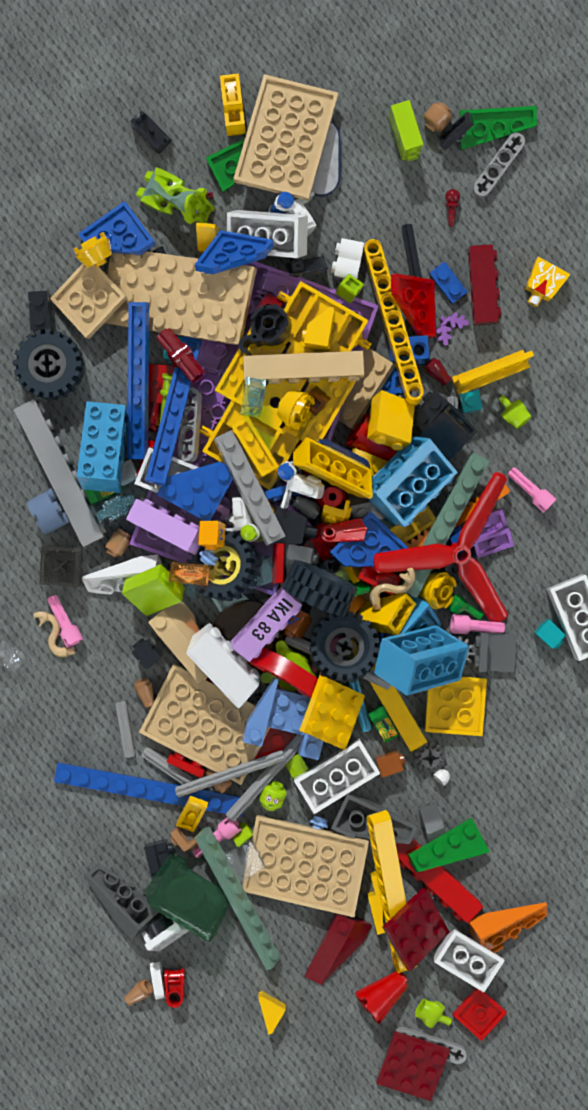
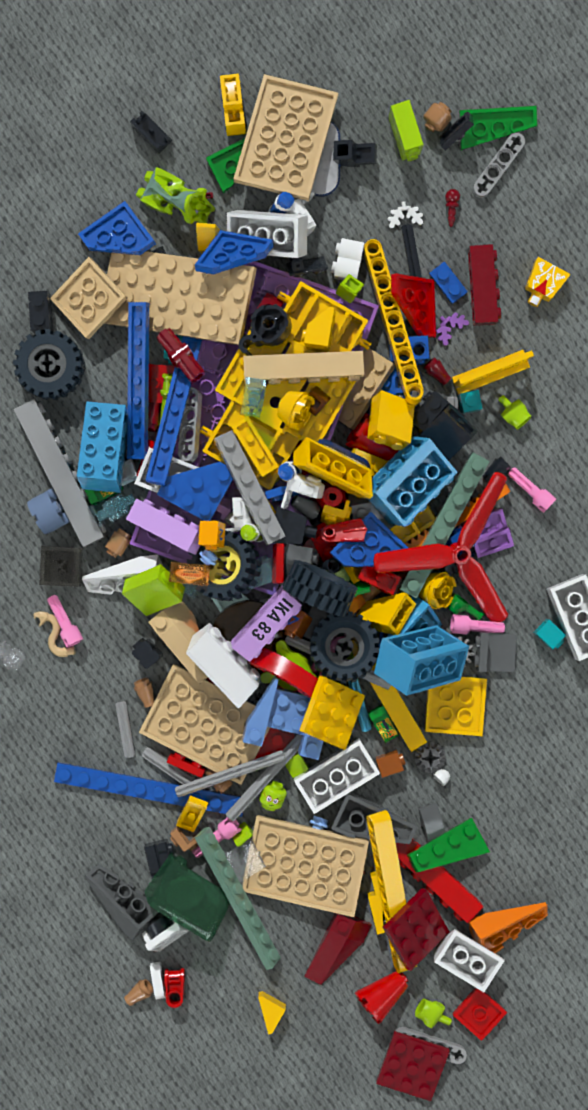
(94, 251): yellow cone -> none
(350, 154): none -> black brick
(409, 579): tan animal -> none
(410, 212): none -> white animal
(498, 465): none -> black cone

